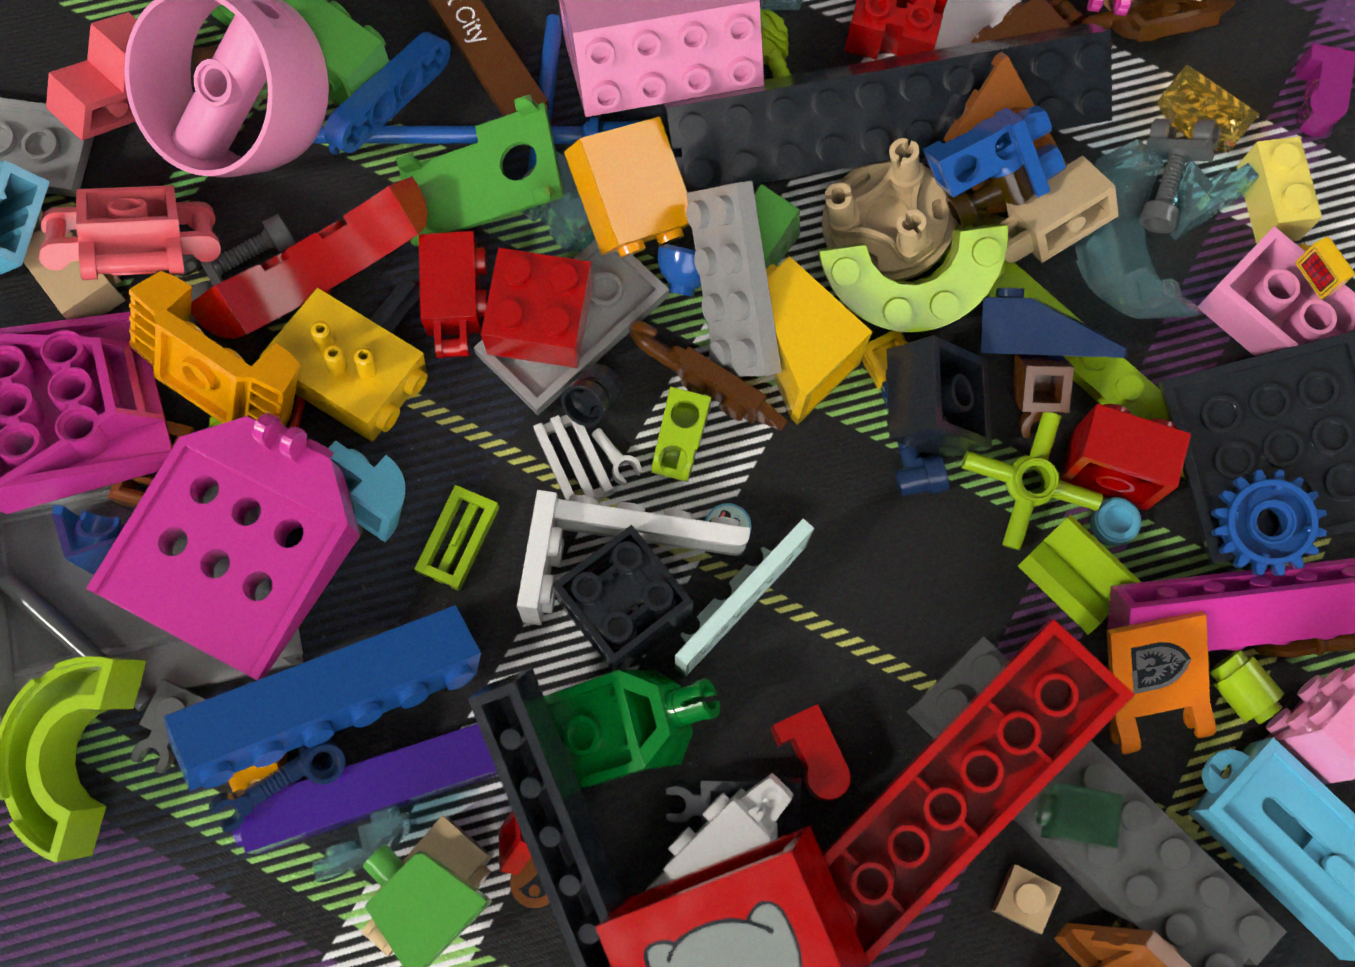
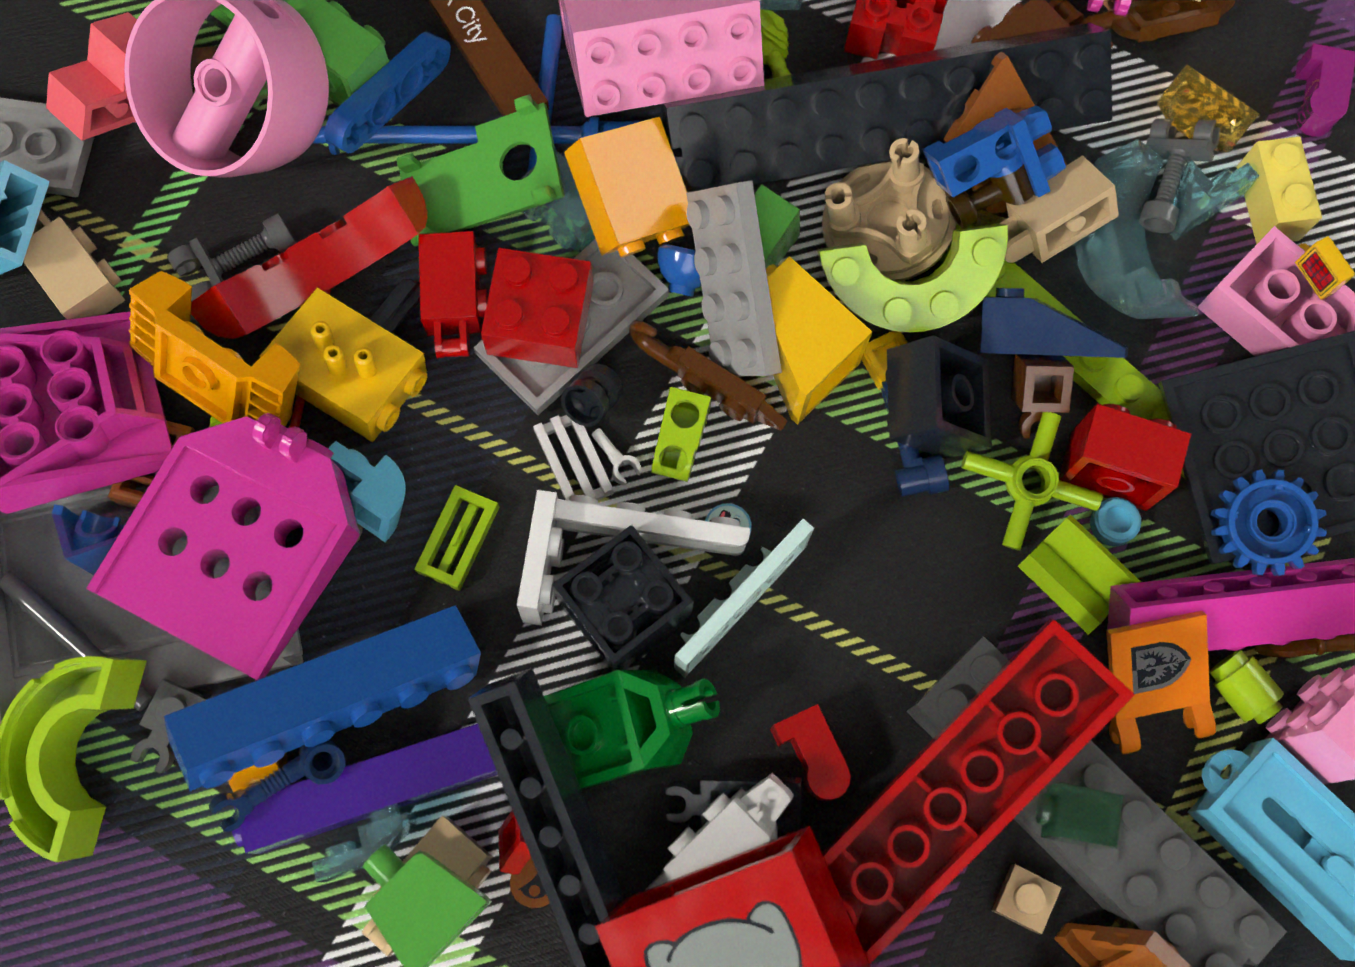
(128, 232): coral brick -> none

